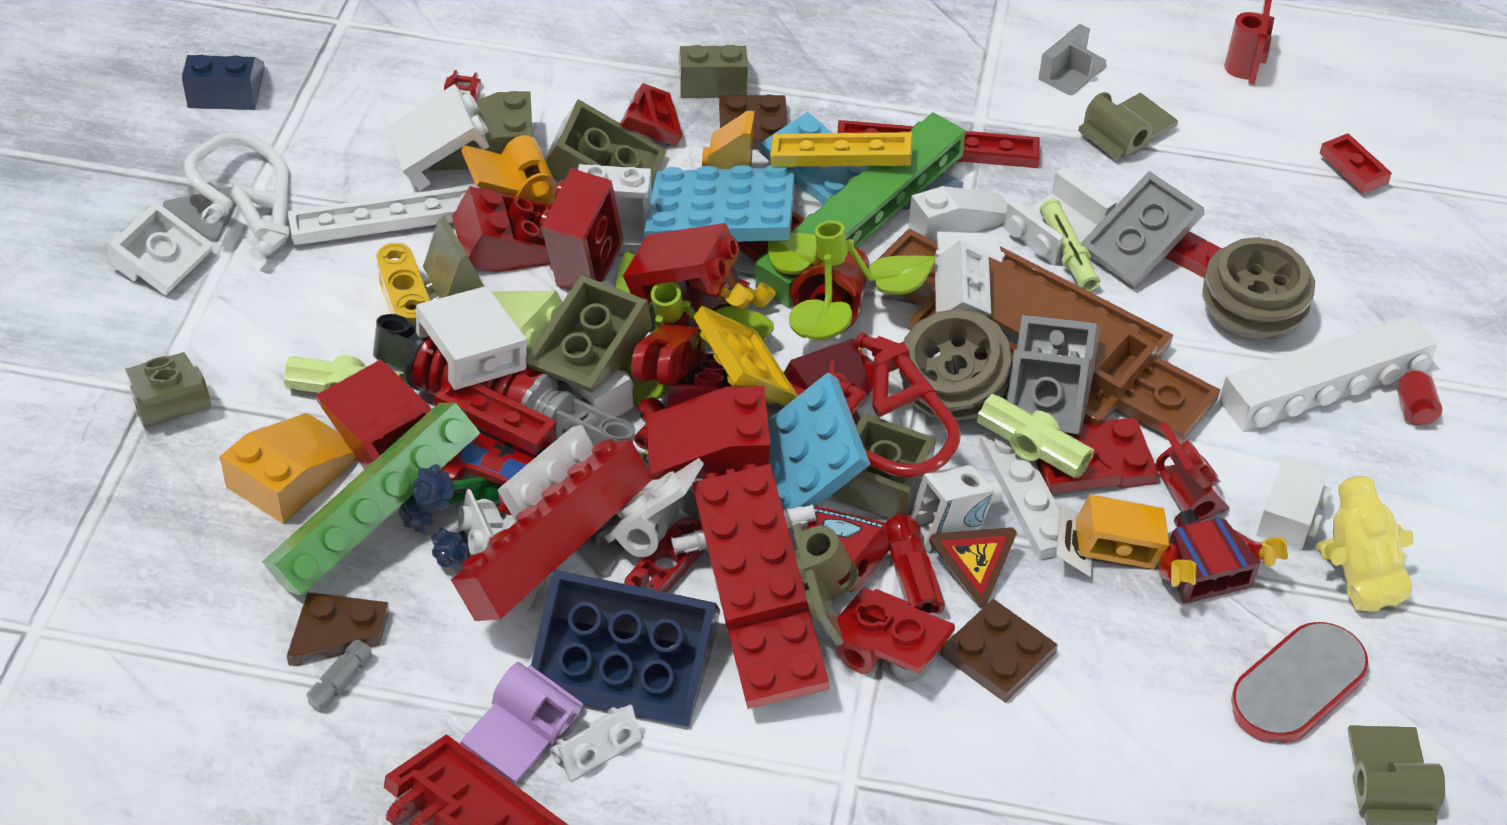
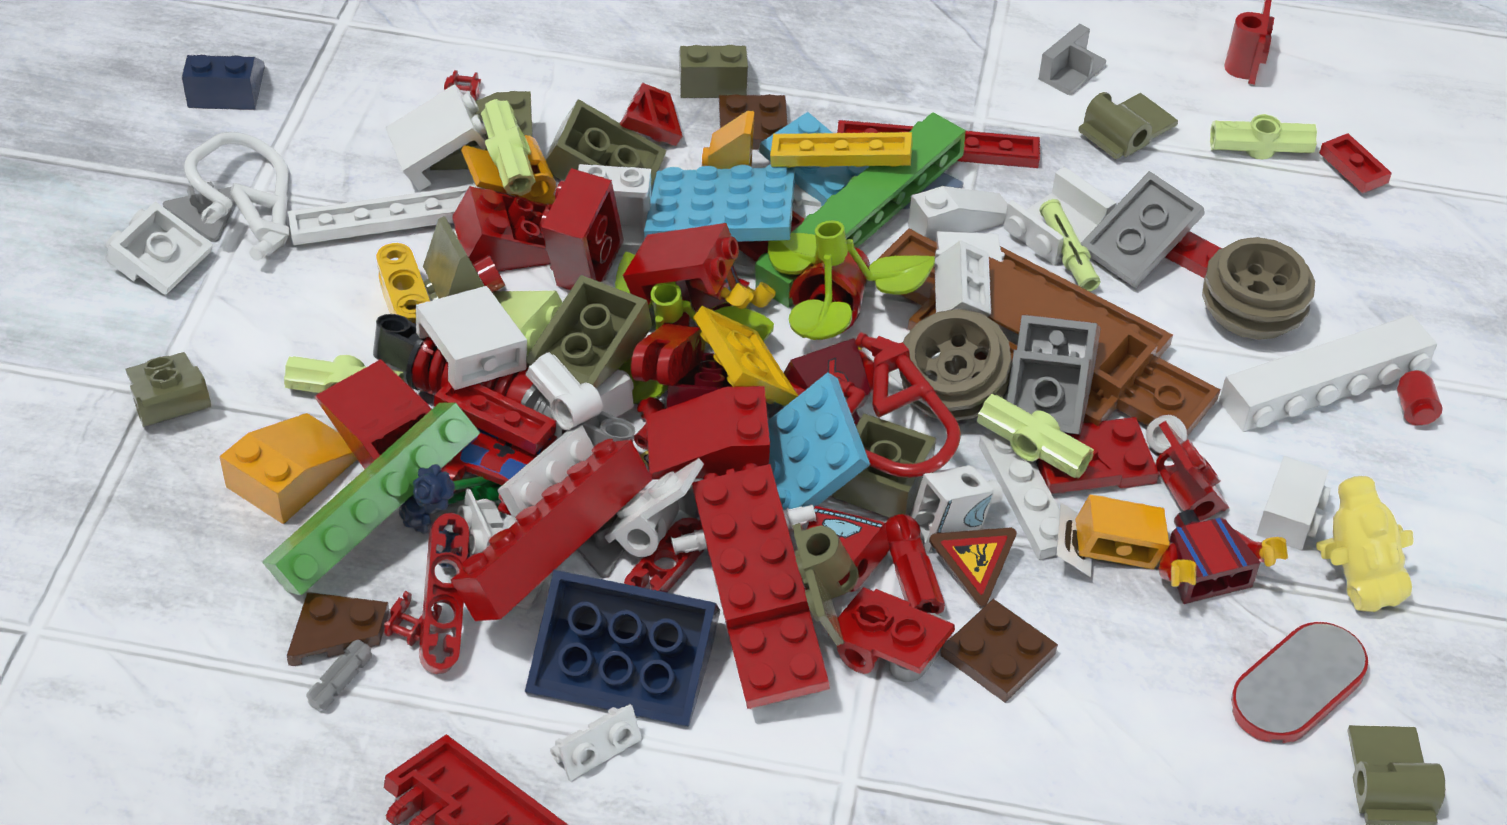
(398, 615): none -> red piece
(440, 592): none -> red beam
(488, 273): none -> red beam
(508, 147): none -> yellowish green piece
(515, 728): lavender piece -> none
(569, 400): none -> white piece
(1156, 437): none -> white tile
(1263, 136): none -> yellowish green piece

